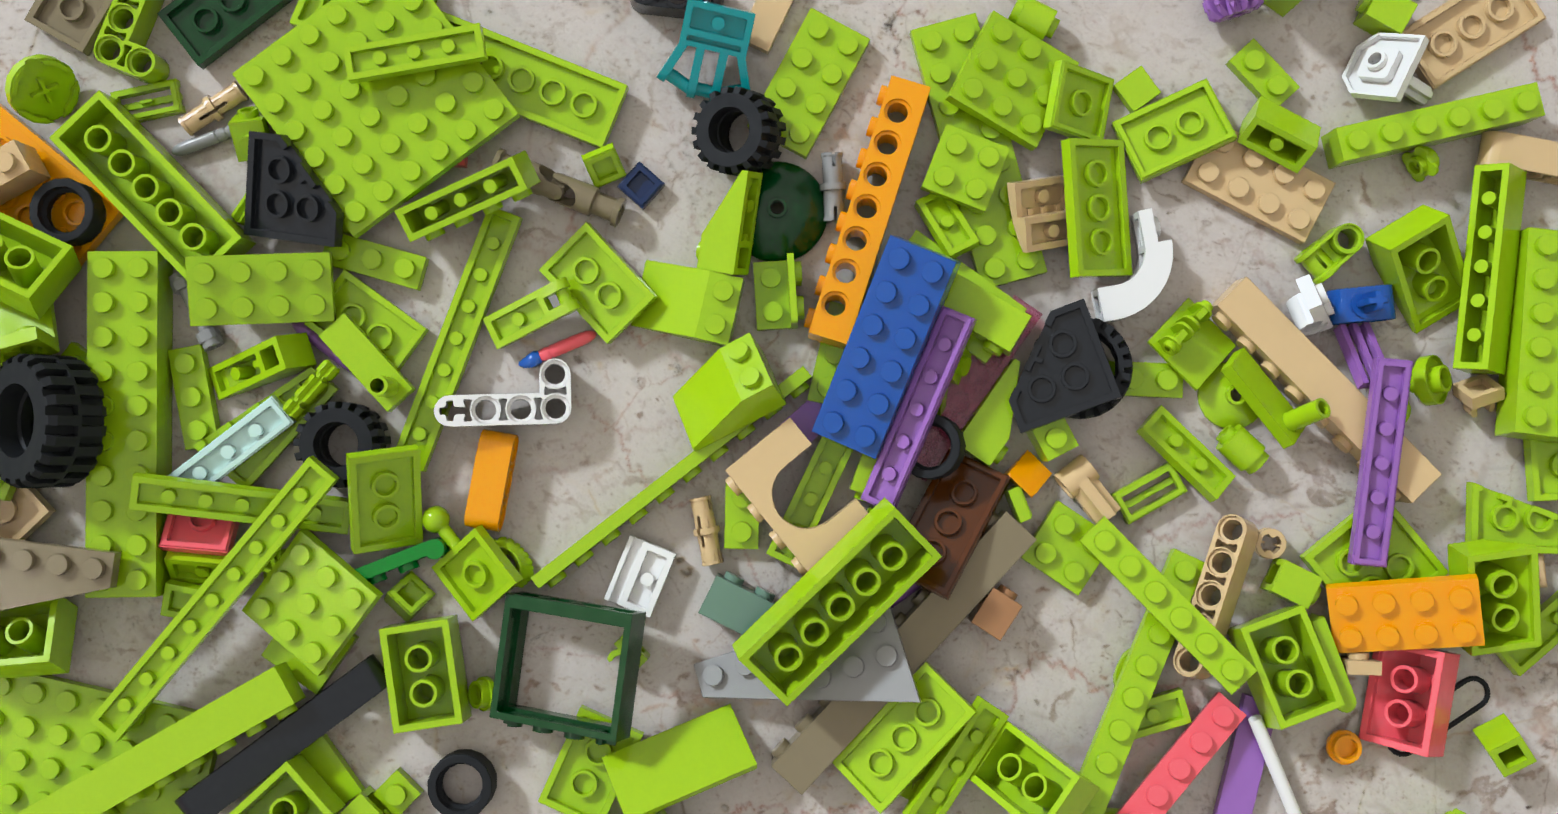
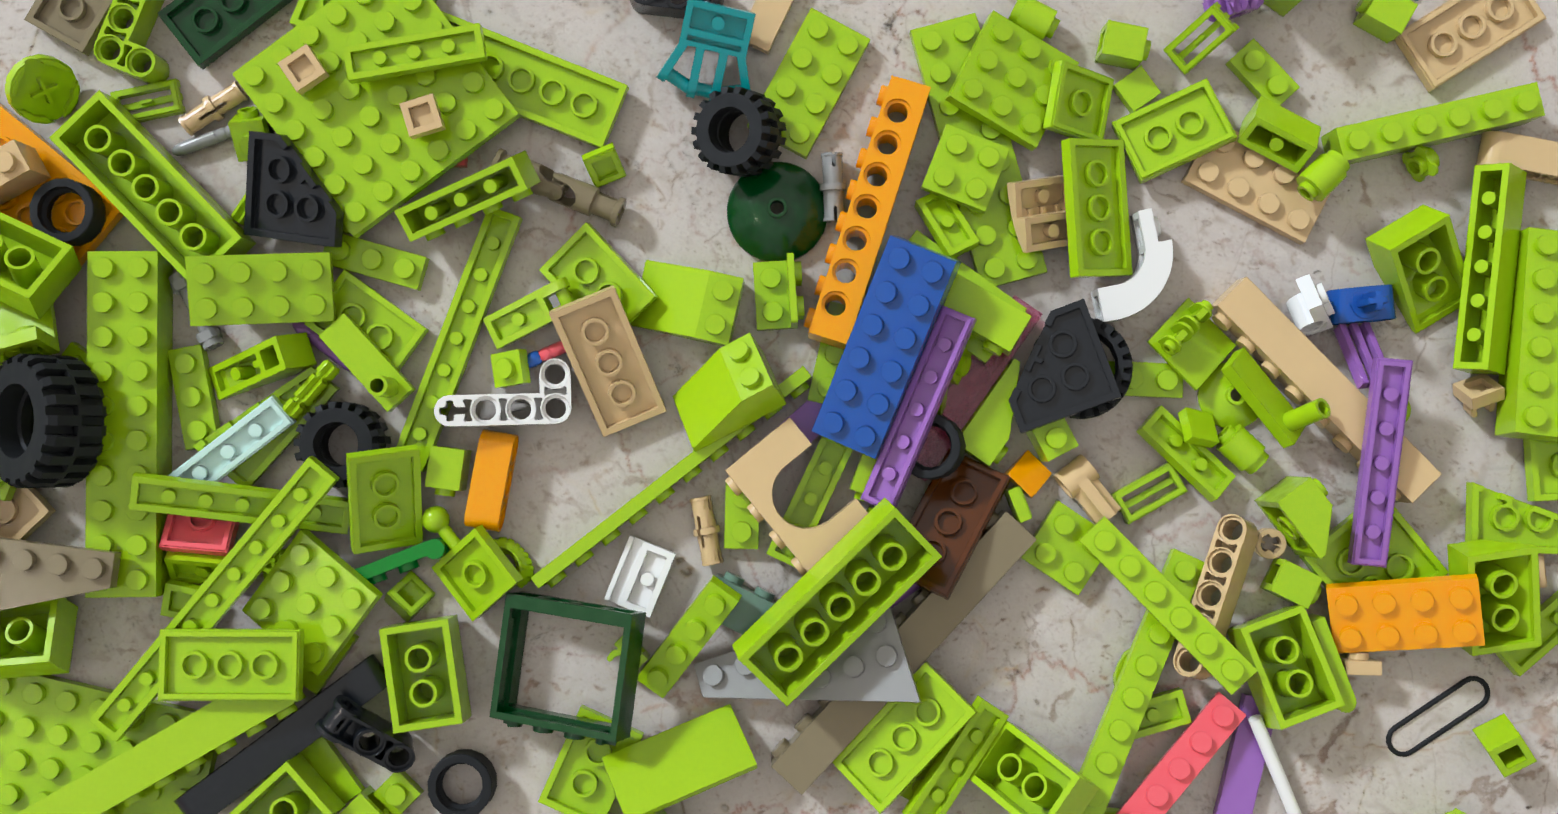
(230, 664): none -> lime tile
(303, 69): none -> tan plate
(350, 721): none -> black piece
(422, 116): none -> tan plate
(448, 470): none -> lime brick
(481, 693): lime plate -> none
(510, 368): none -> lime plate
(607, 360): none -> tan plate
(641, 185): dark blue tile -> none
(688, 636): none -> lime plate
(730, 233): lime slope -> none
(996, 611): medium nougat brick -> none
(1122, 45): none -> lime brick
(1198, 427): none -> lime tile
(1222, 19): none -> lime tile
(1300, 513): none -> lime slope
(1322, 176): none -> lime brick
(1326, 255): lime piece -> none
(1343, 747): light orange plate -> none
(1385, 68): white piece -> none
(1411, 700): coral slope -> none
(1430, 380): lime plate -> none

